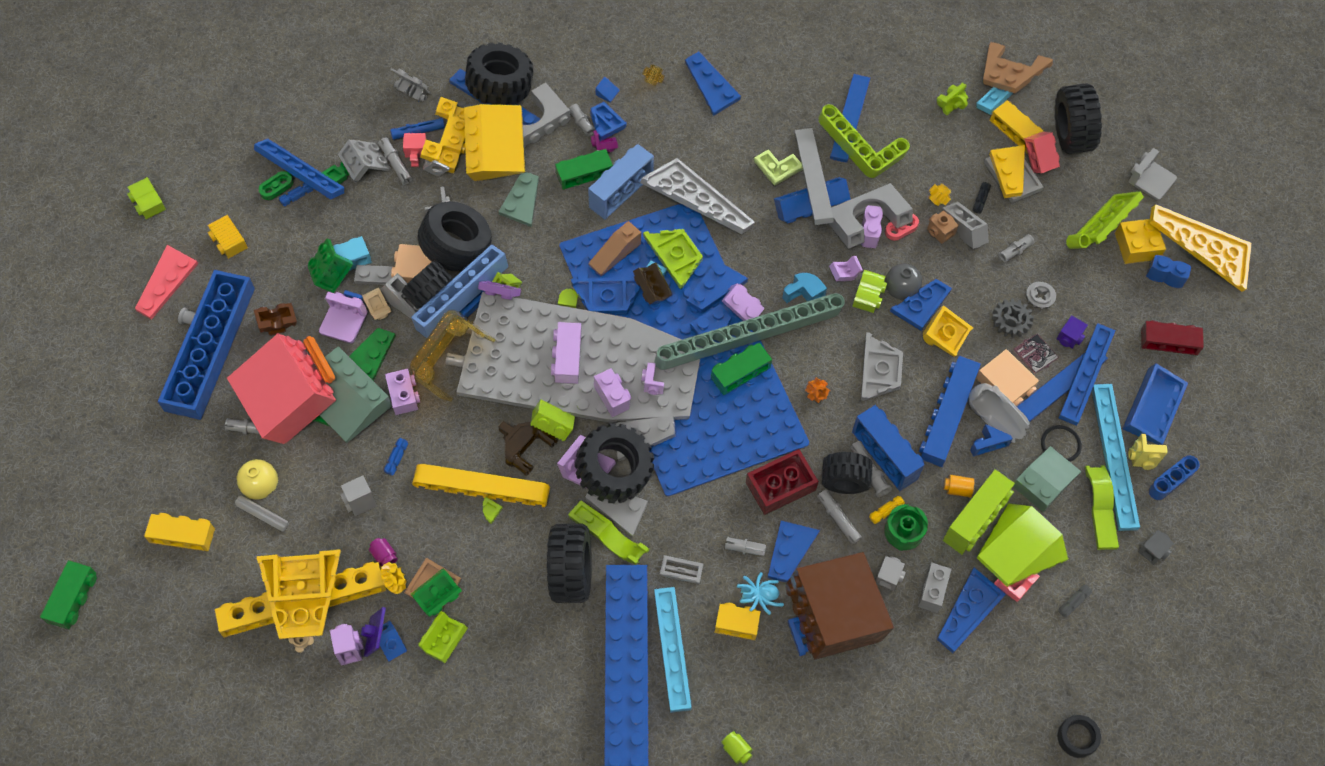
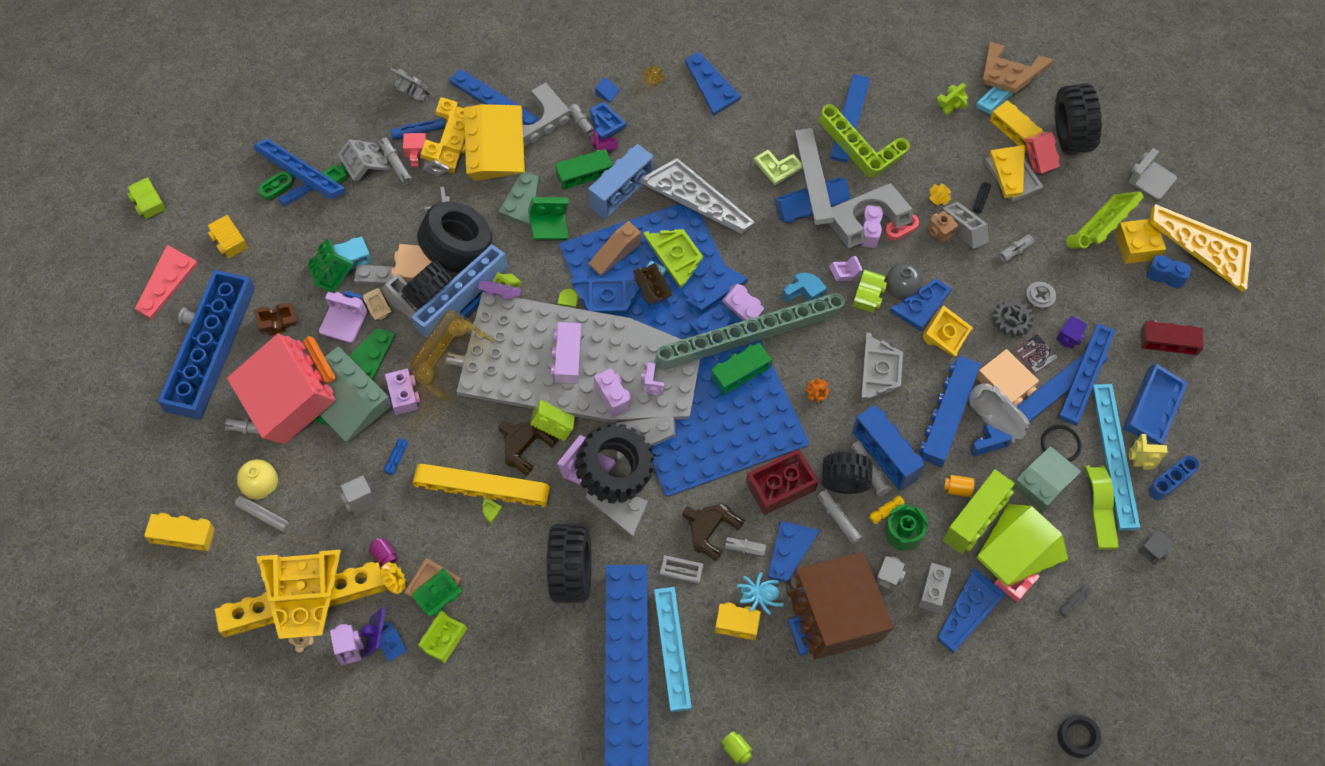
(69, 595): green brick -> none
(494, 59): black tyre -> none
(548, 218): none -> green bracket
(607, 533): lime piece -> none
(705, 522): none -> dark brown connector

